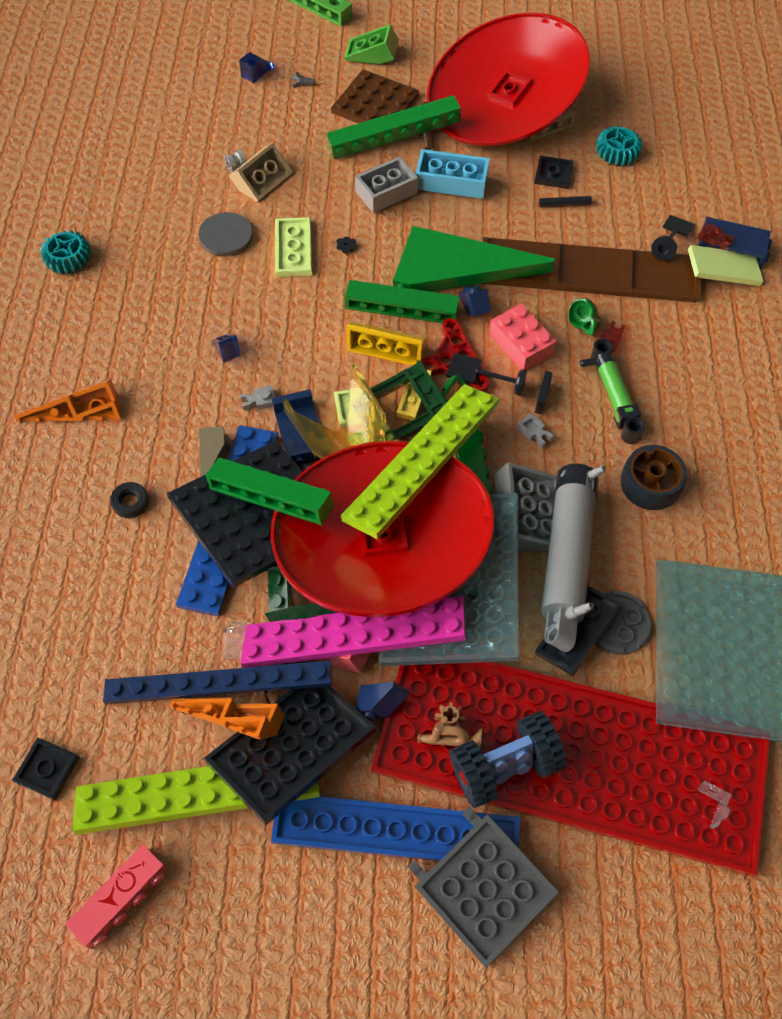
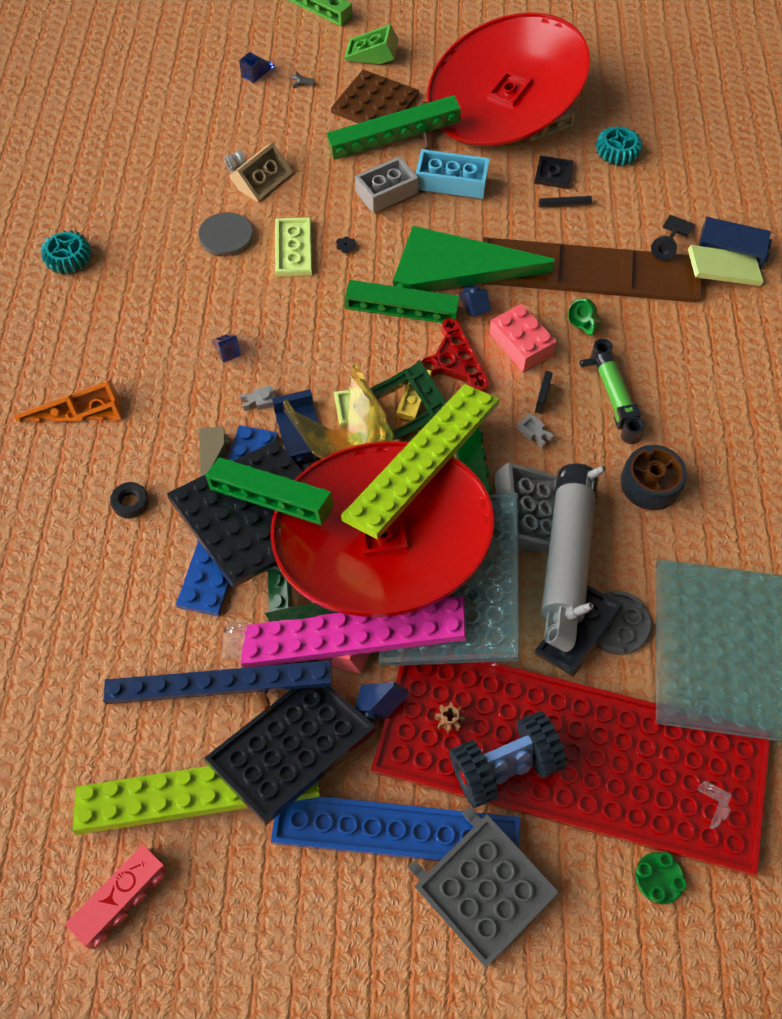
(46, 769): black tile -> none
(249, 719): orange wedge -> none
(385, 343): yellow slope -> none
(449, 384): green piece -> none
(458, 737): medium nougat piece -> none
(468, 368): black piece -> none
(613, 335): clear red plate -> none
(660, 878): none -> green dish
(714, 235): clear red plate -> none

